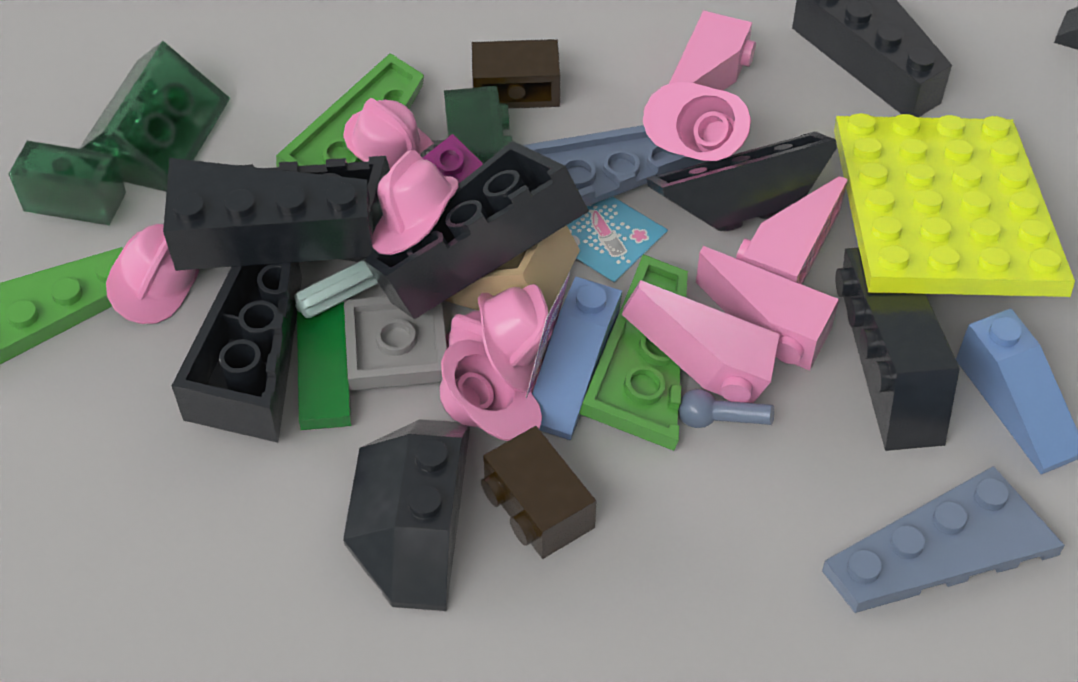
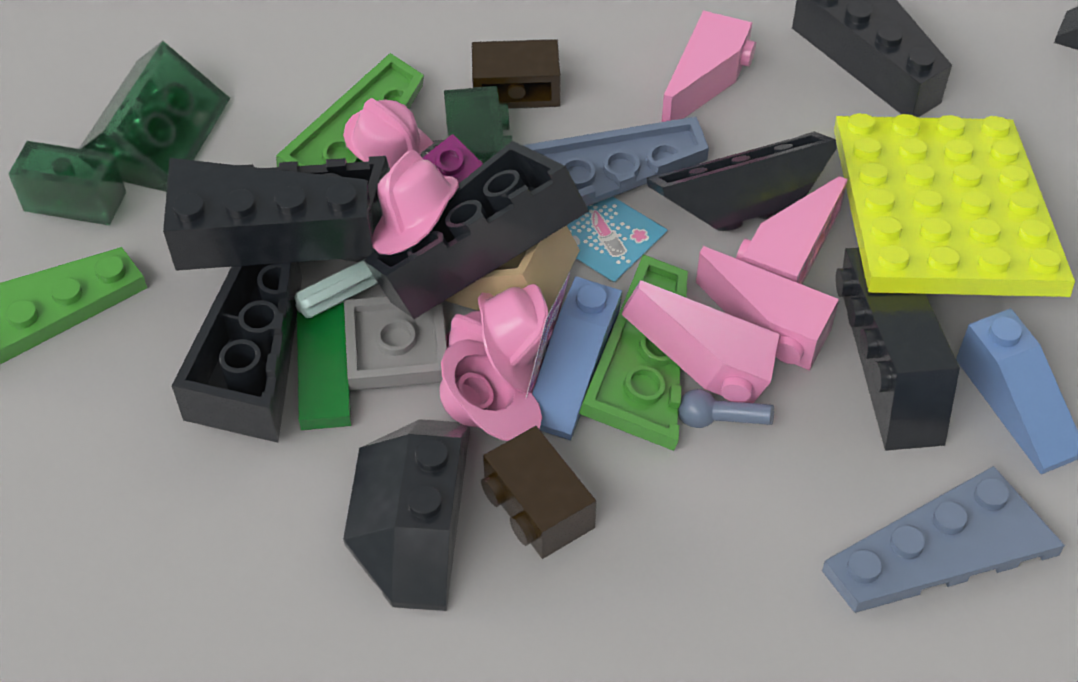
(144, 279): bright pink piece -> none
(696, 121): bright pink piece -> none

